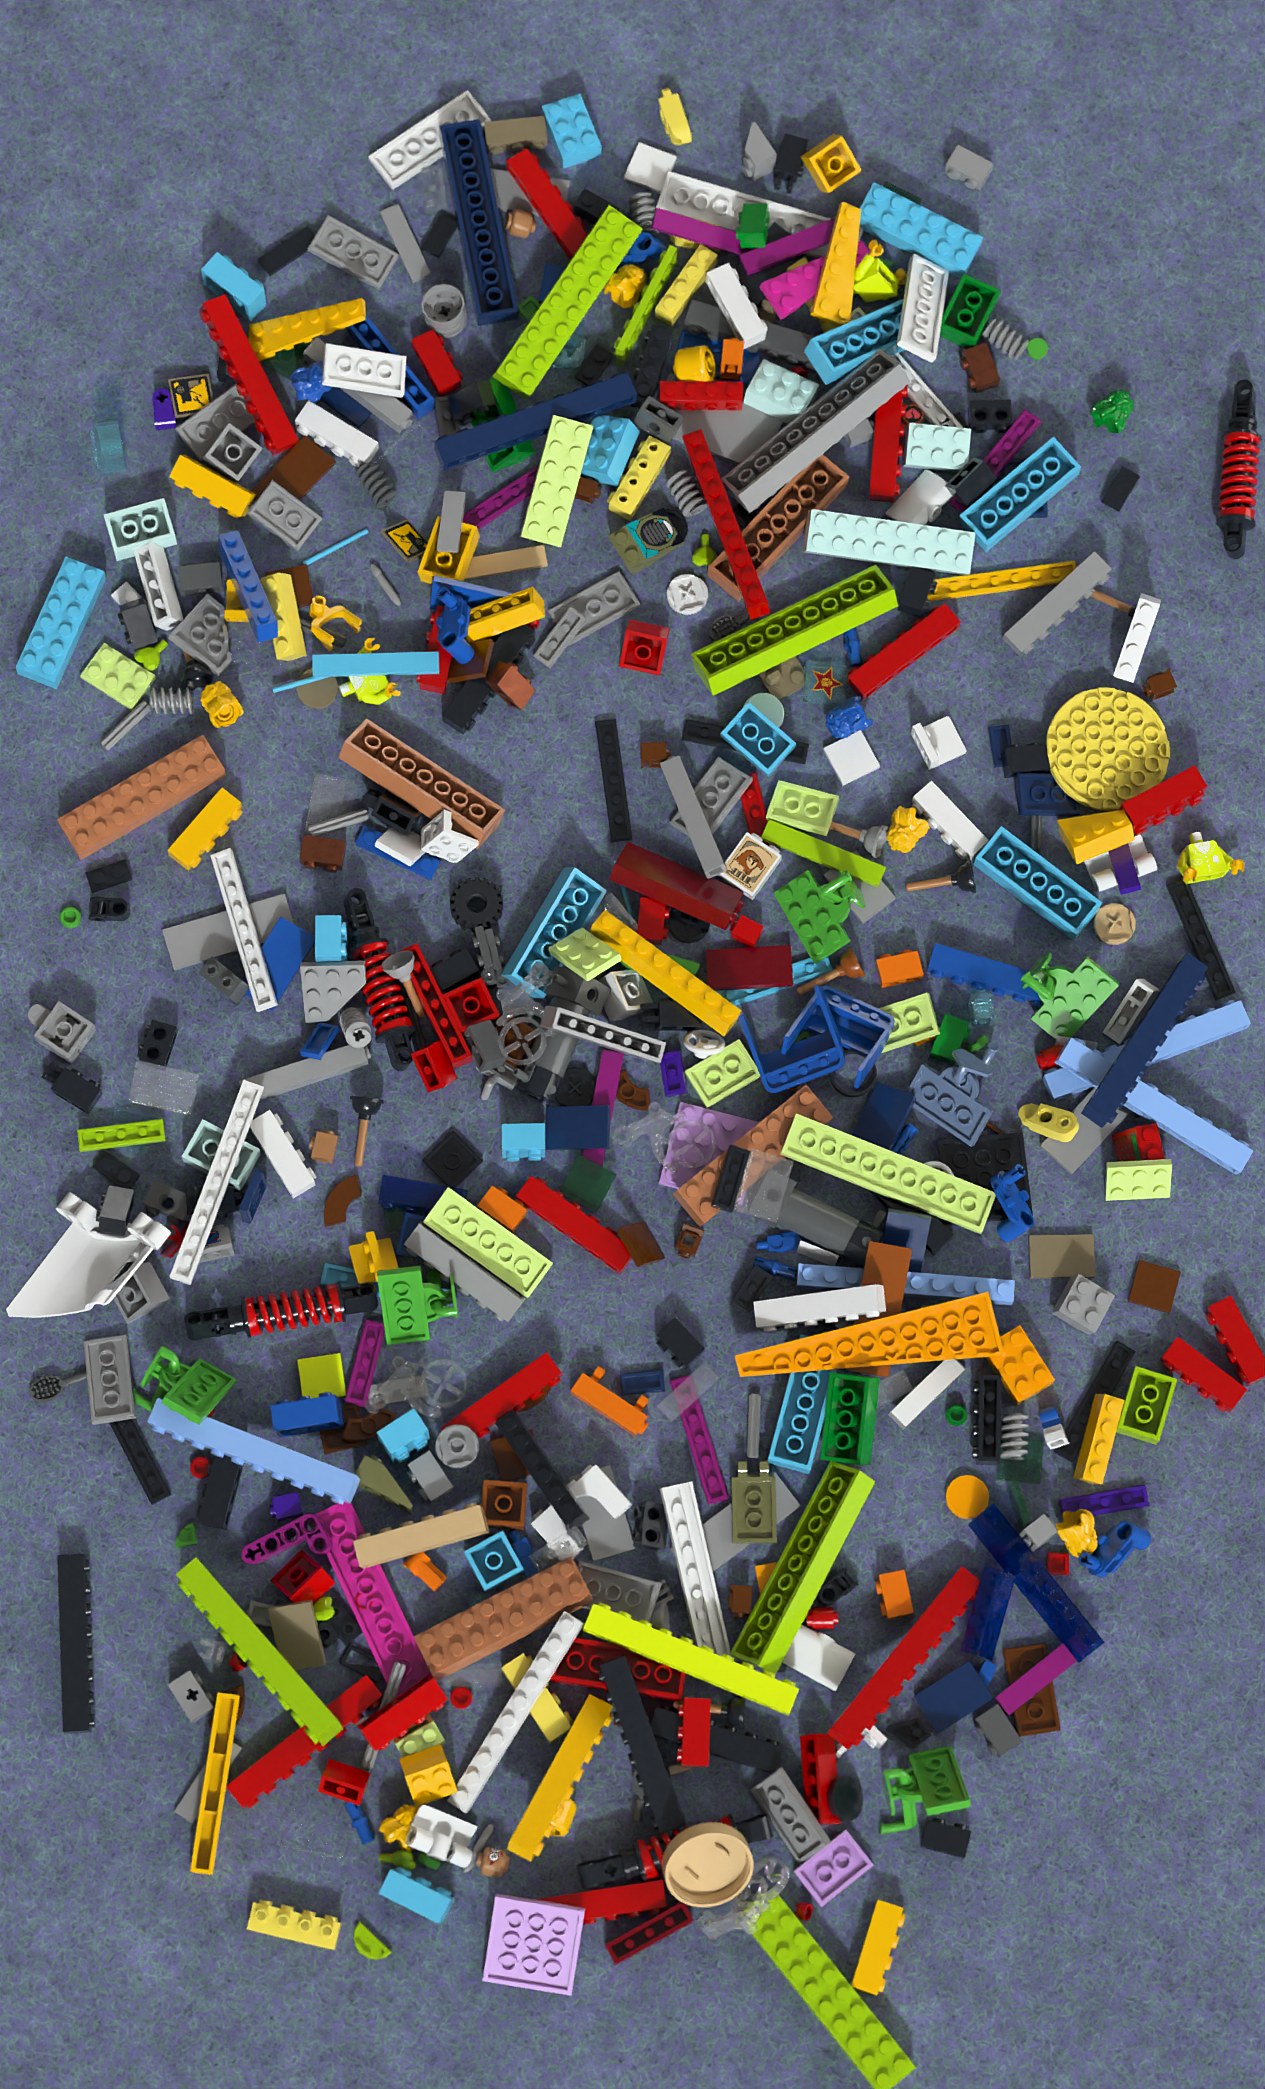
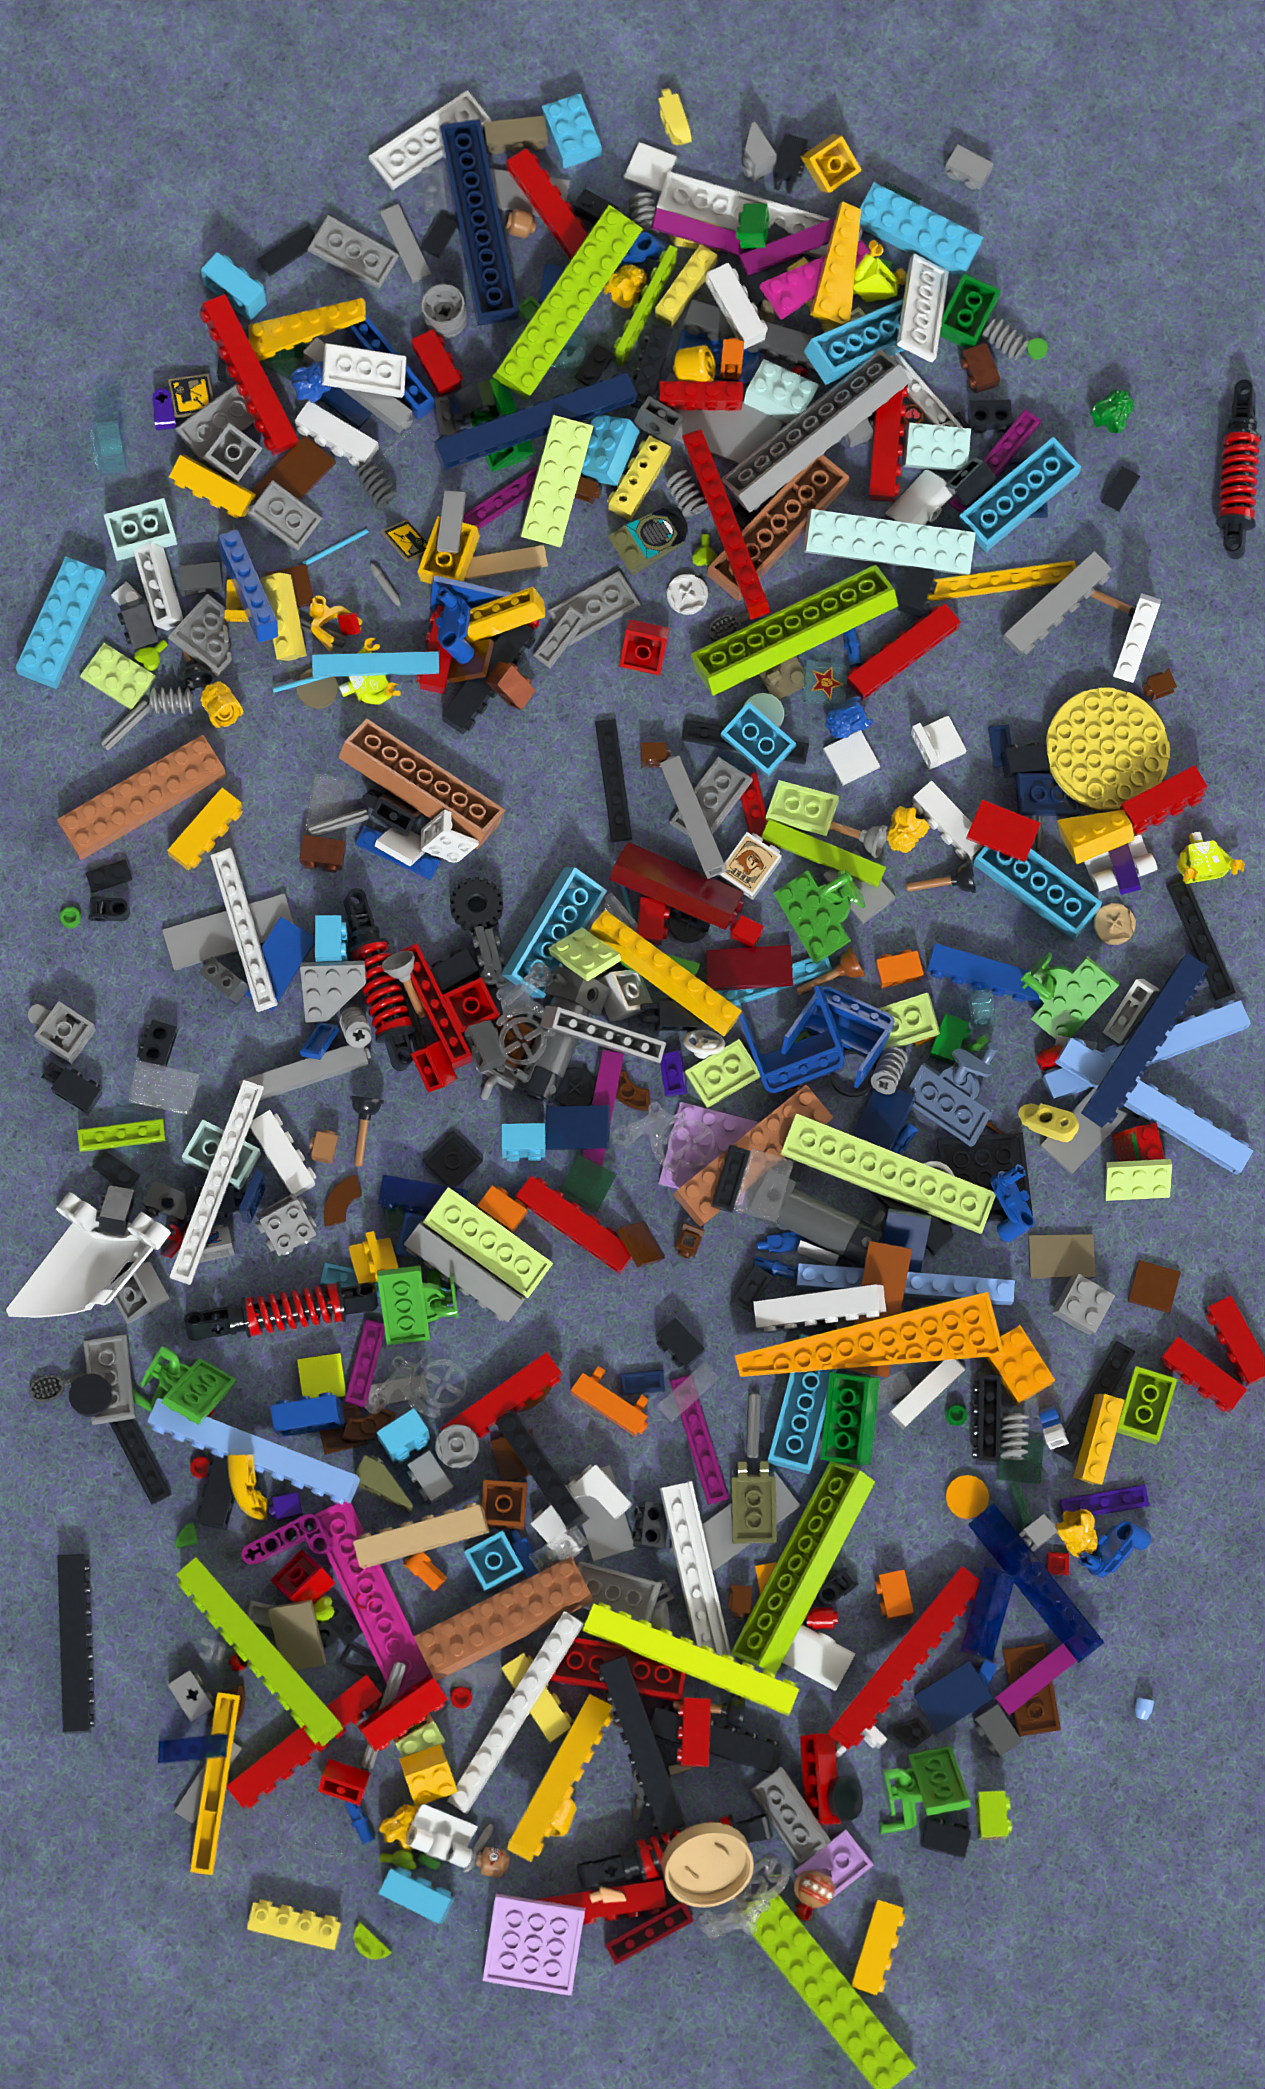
(90, 1395): none -> black tile
(192, 1749): none -> clear blue tile
(242, 1483): none -> yellow brick
(286, 1225): none -> light grey brick
(349, 623): none -> red tile
(607, 1895): none -> light nougat bar
(814, 1888): none -> medium nougat helmet
(889, 1070): none -> light grey piece
(992, 1815): none -> lime brick
(1003, 830): none -> red tile
(1143, 1708): none -> light blue hose

